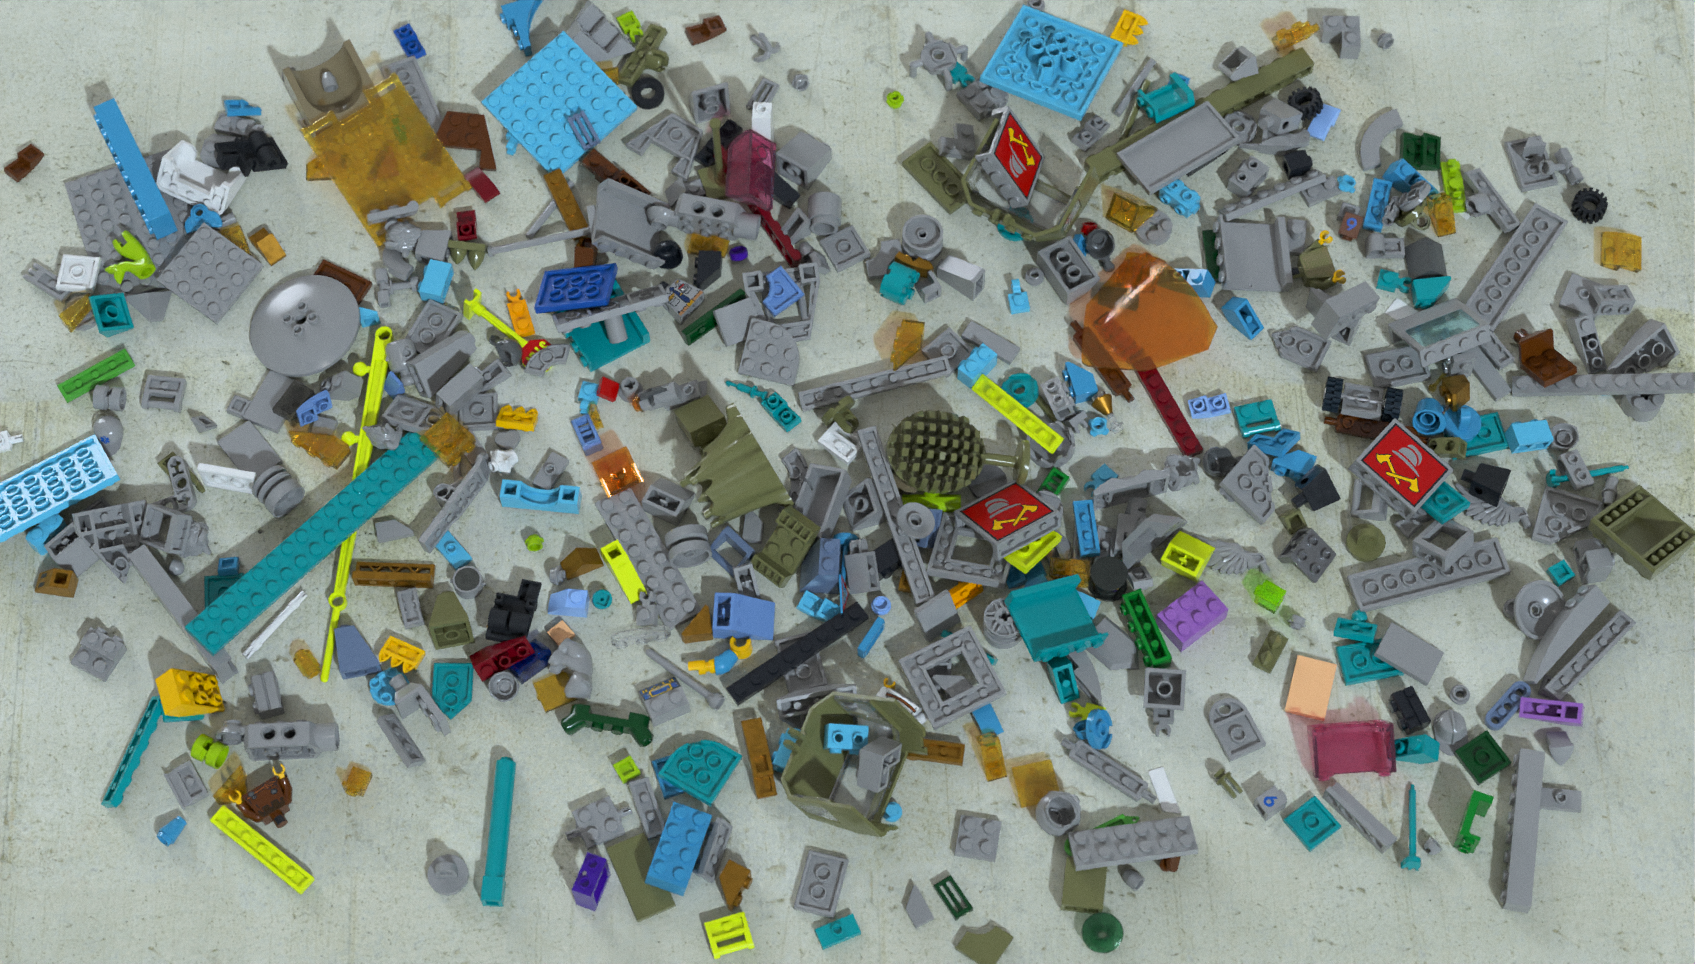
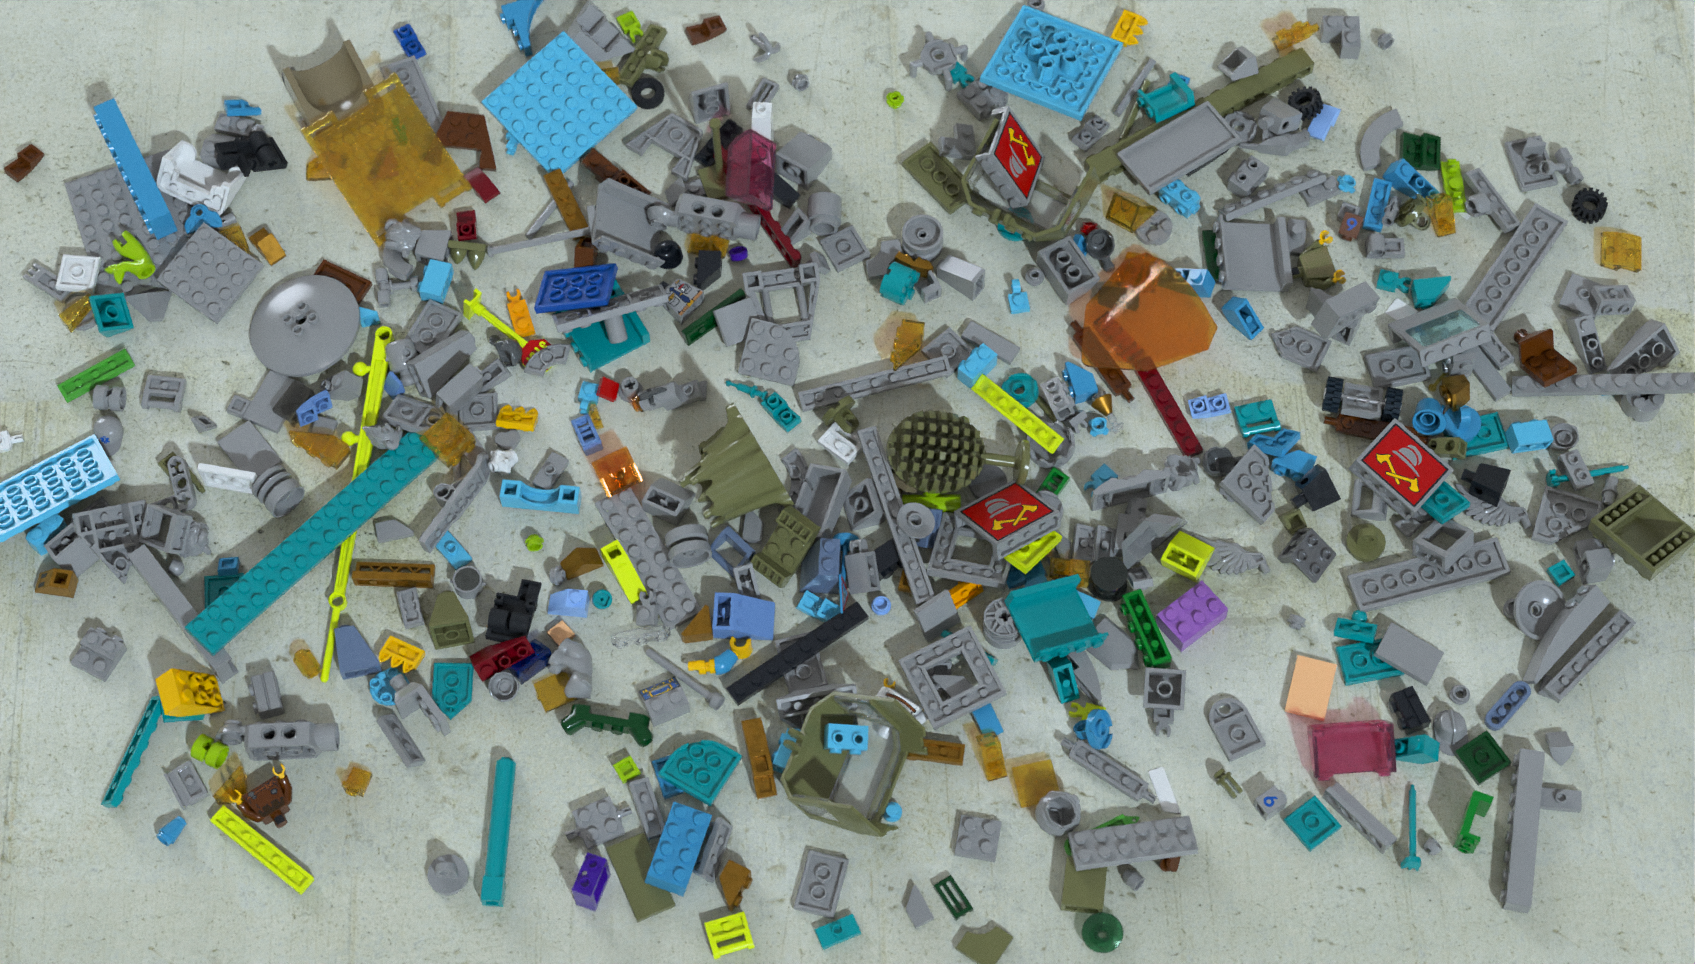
(257, 643): white piece -> none
(329, 82): light grey hose -> none
(393, 212): light grey plate -> none
(576, 117): sand blue tile -> none
(700, 420): olive brick -> none
(782, 291): medium blue tile -> none
(805, 249): light grey hose -> none
(871, 637): dark azure tile -> none
(876, 762): light grey brick -> none
(1086, 528): dark azure plate -> none
(1269, 596): clear neon green brick -> none
(1270, 651): olive tile -> none
(1296, 163): black brick -> none
(1415, 196): light grey tile -> none
(1425, 259): dark grey slope -> none
(1552, 711): medium lavender slope -> none

